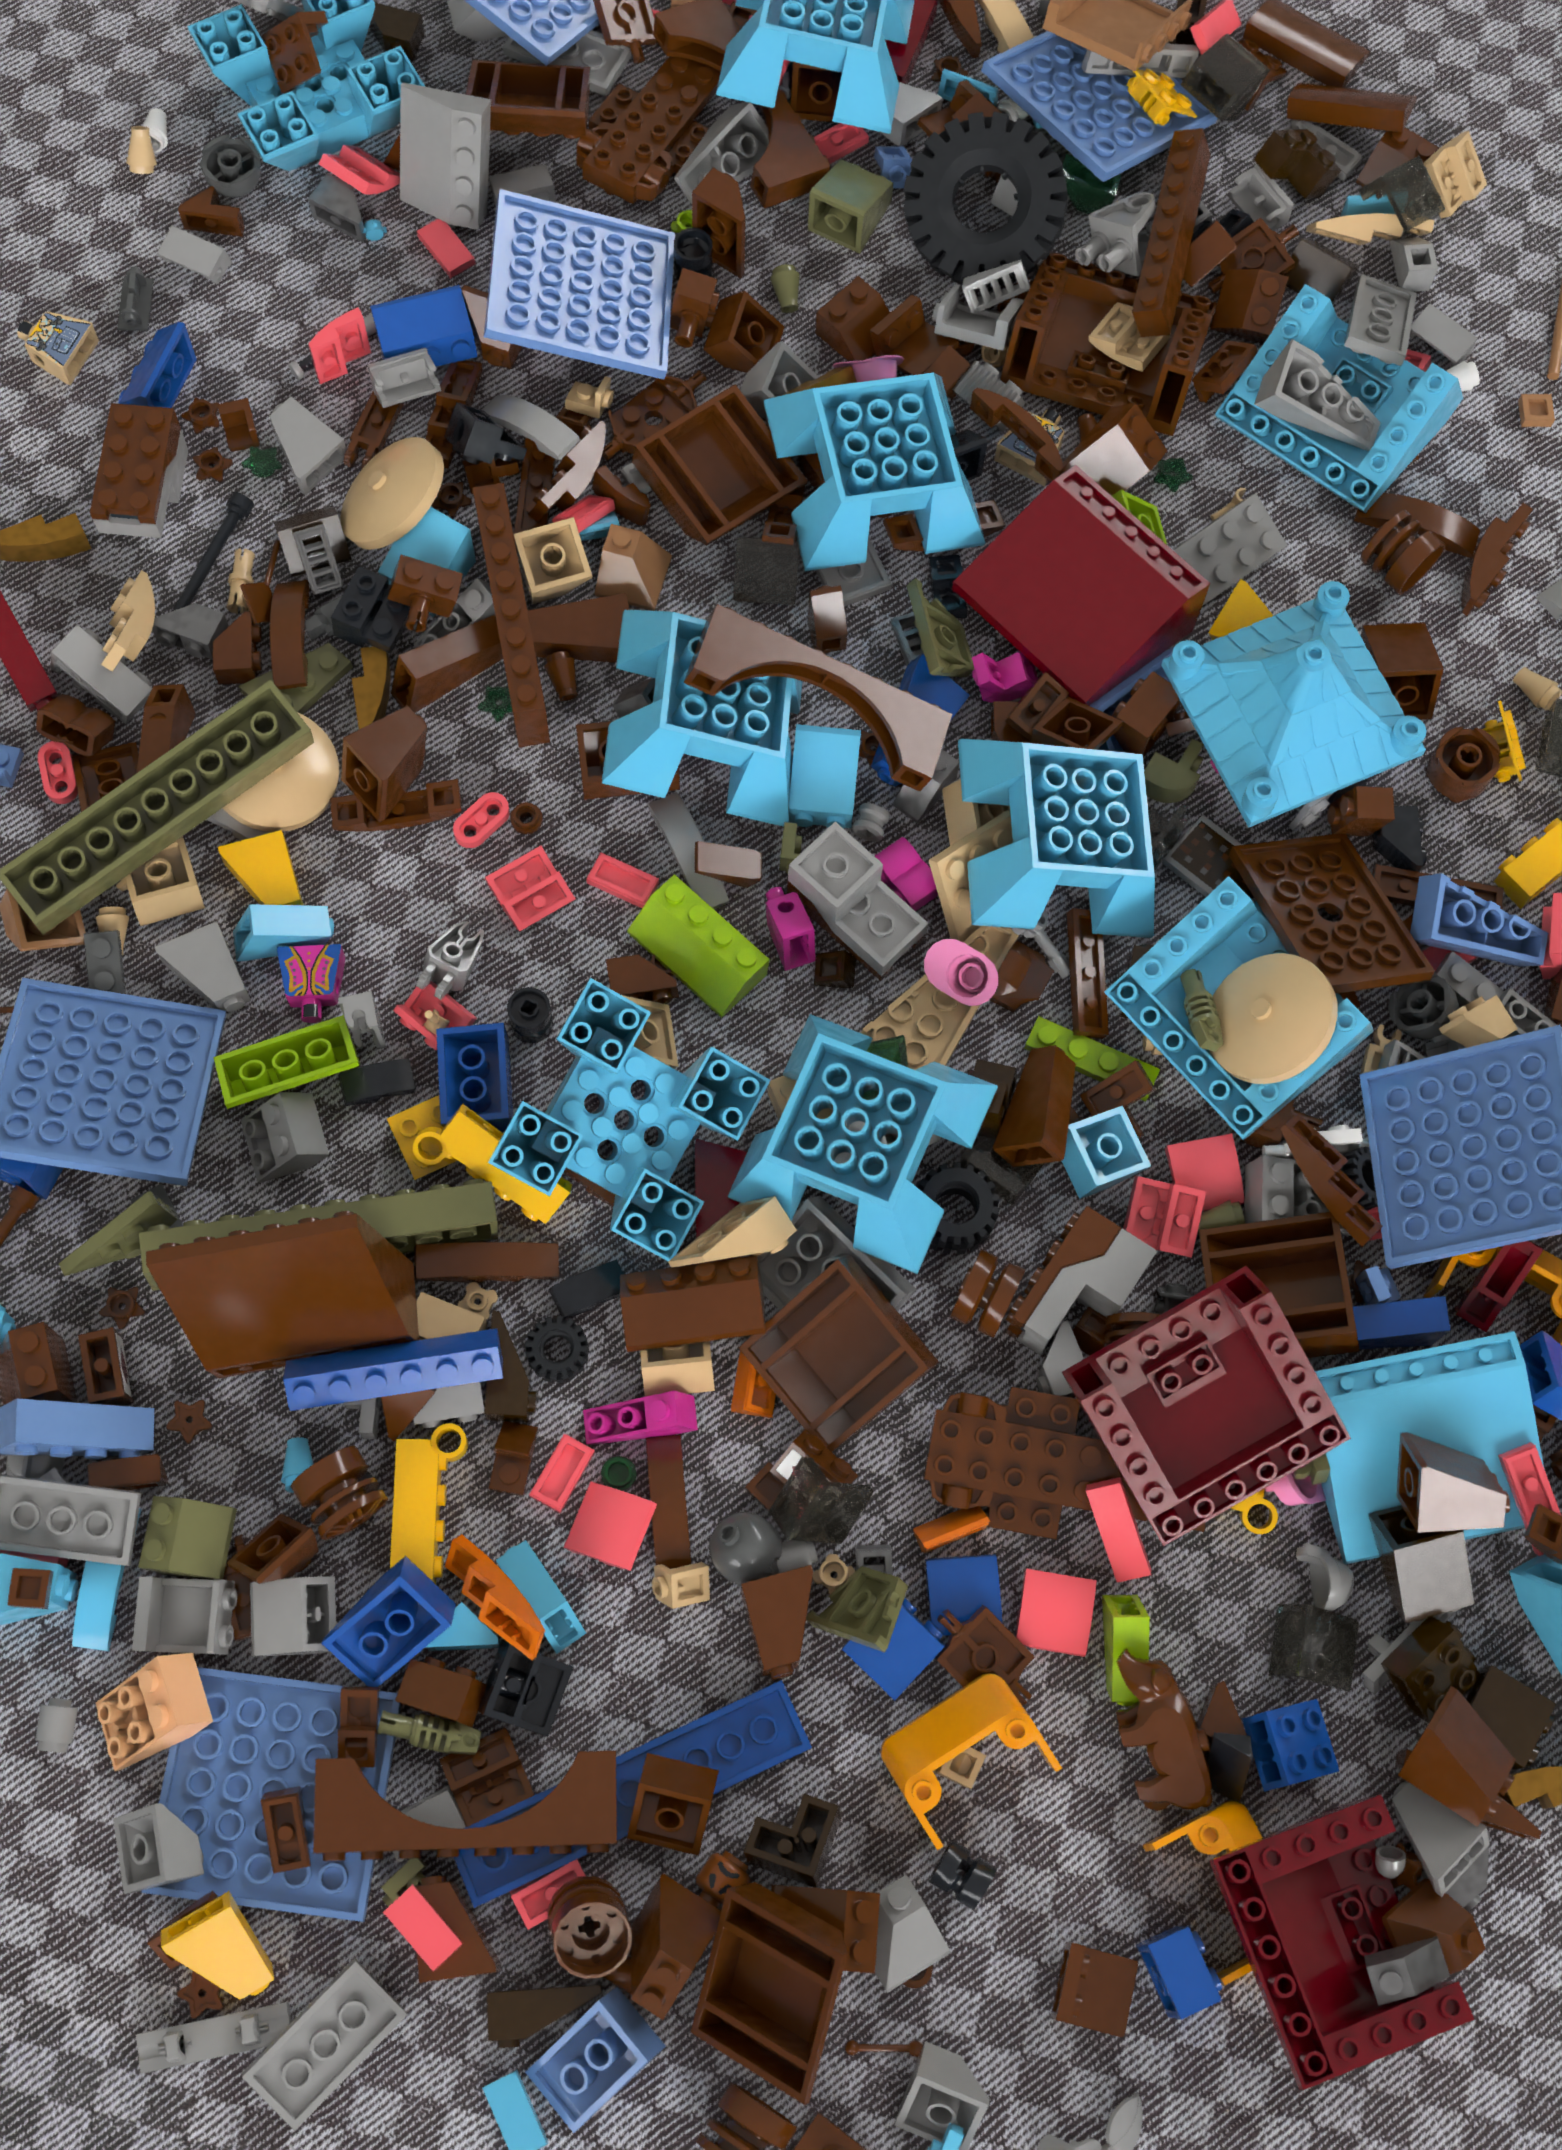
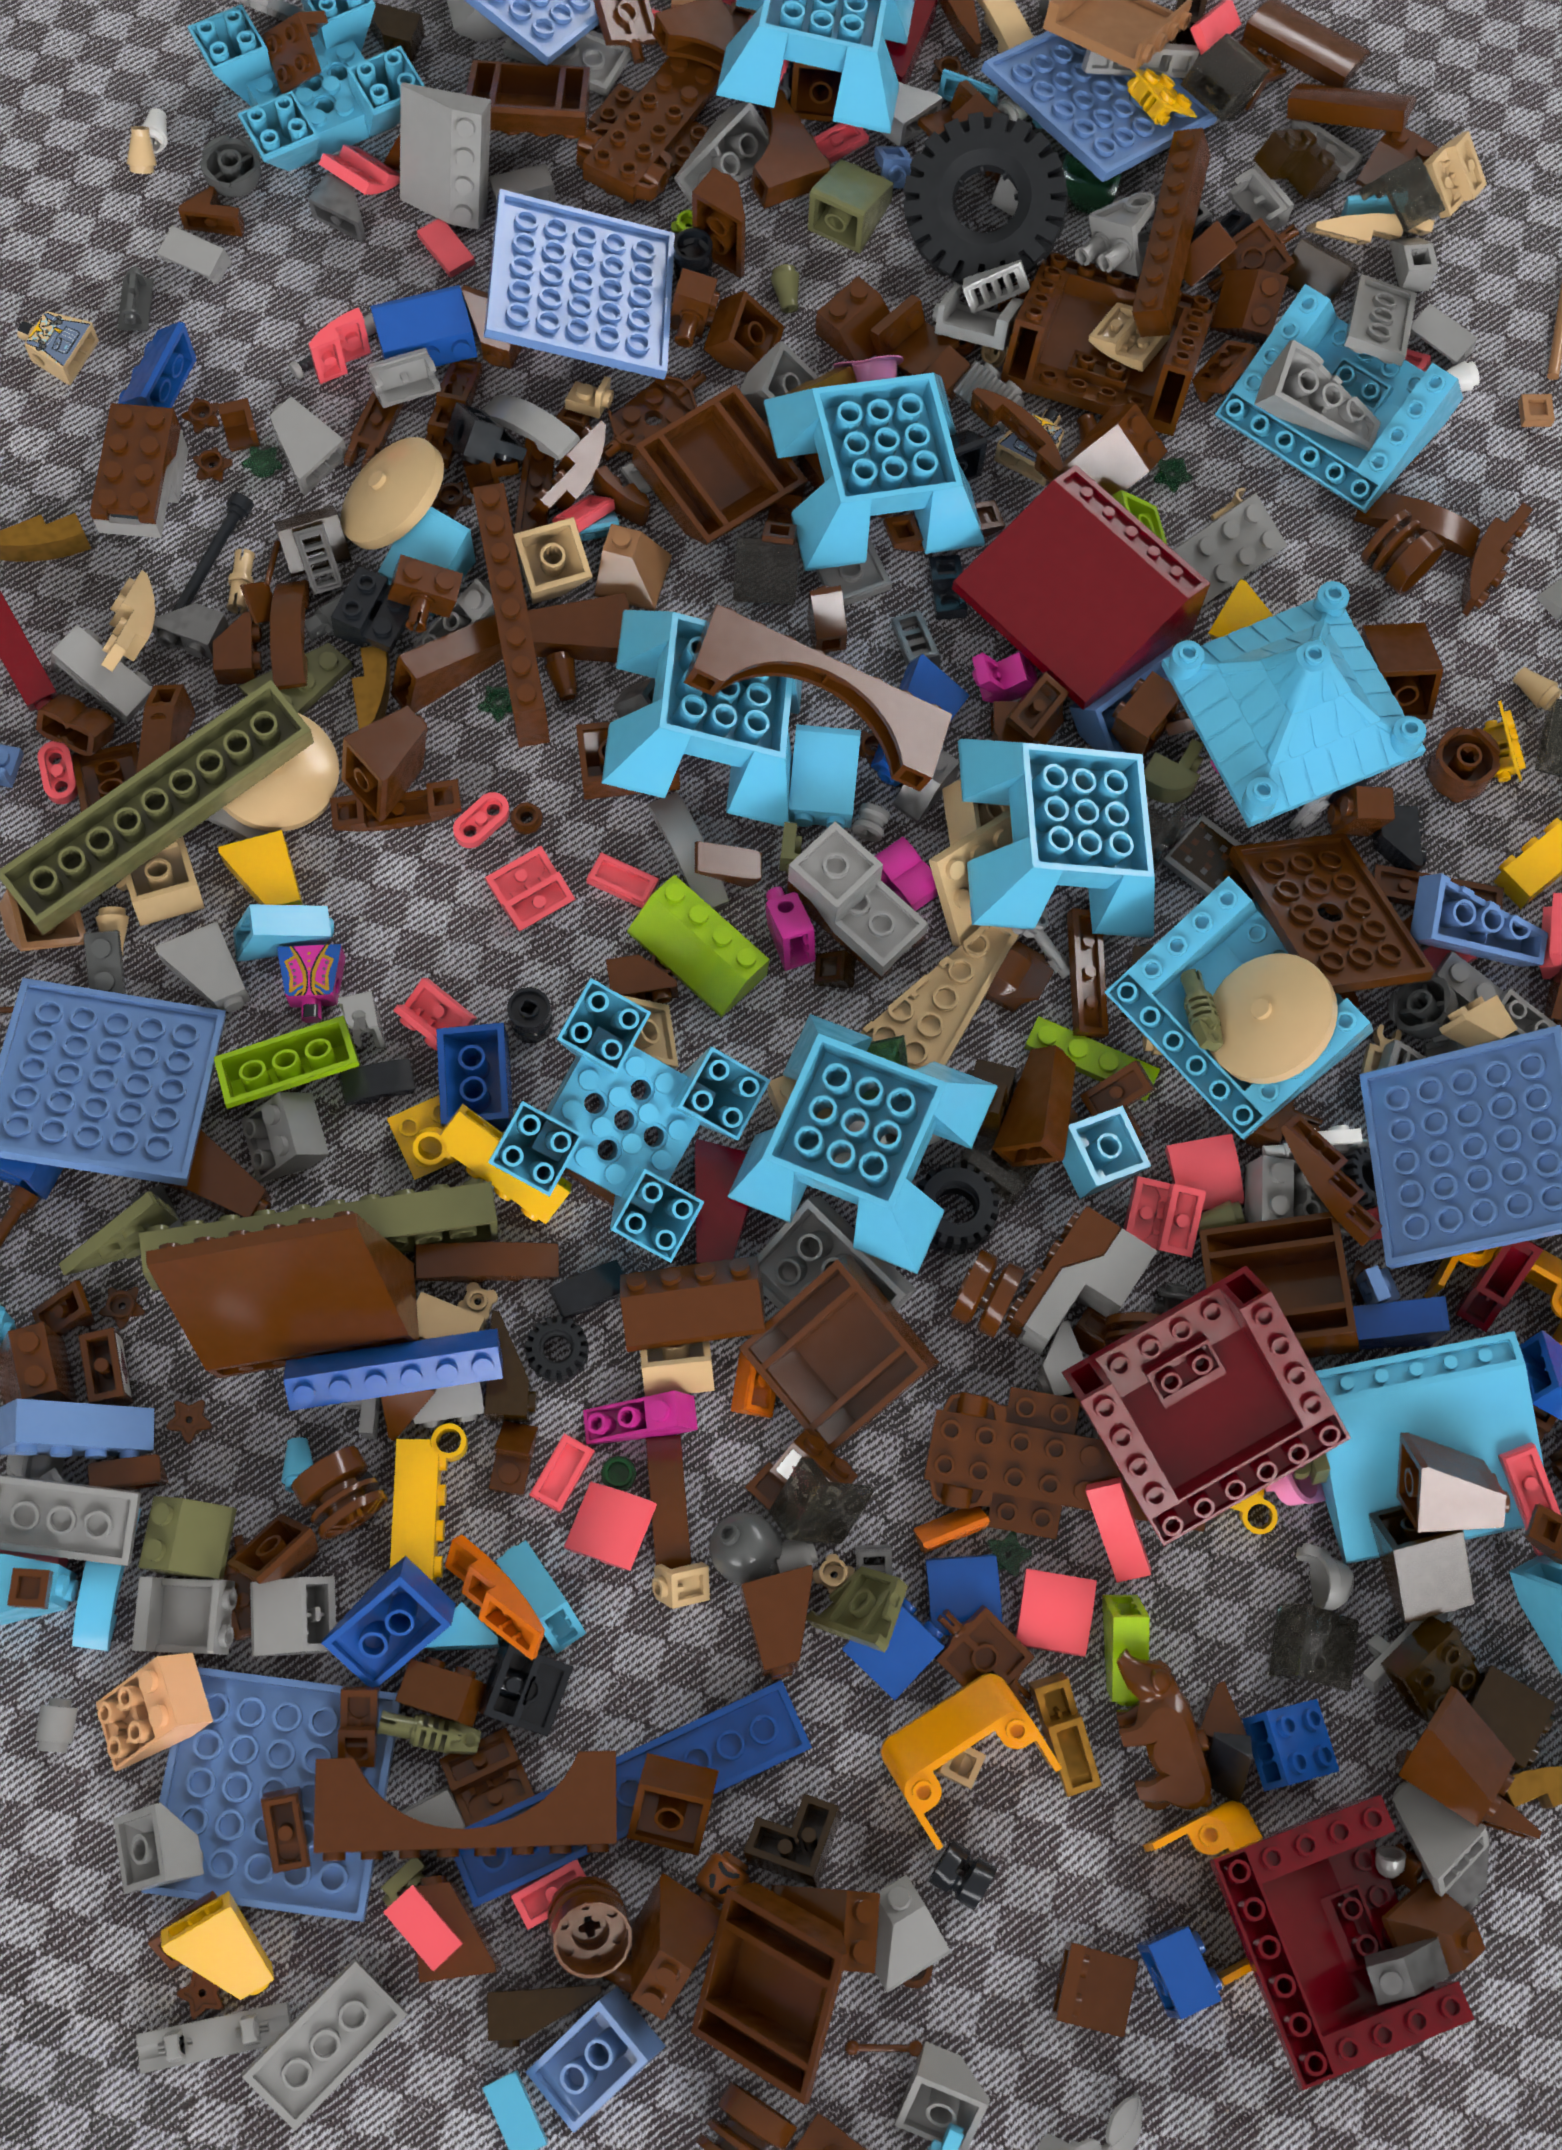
(65, 1309): none -> reddish brown slope
(222, 1182): none -> reddish brown slope
(374, 230): medium azure piece -> none
(434, 1021): tan hand -> none
(451, 960): light grey hinge -> none
(743, 1231): tan slope -> none
(941, 635): olive wing -> none
(961, 972): bright pink piece -> none
(1017, 1552): none -> clear green plate
(1065, 1733): none -> pearl gold slope
(1075, 726): reddish brown slope -> none

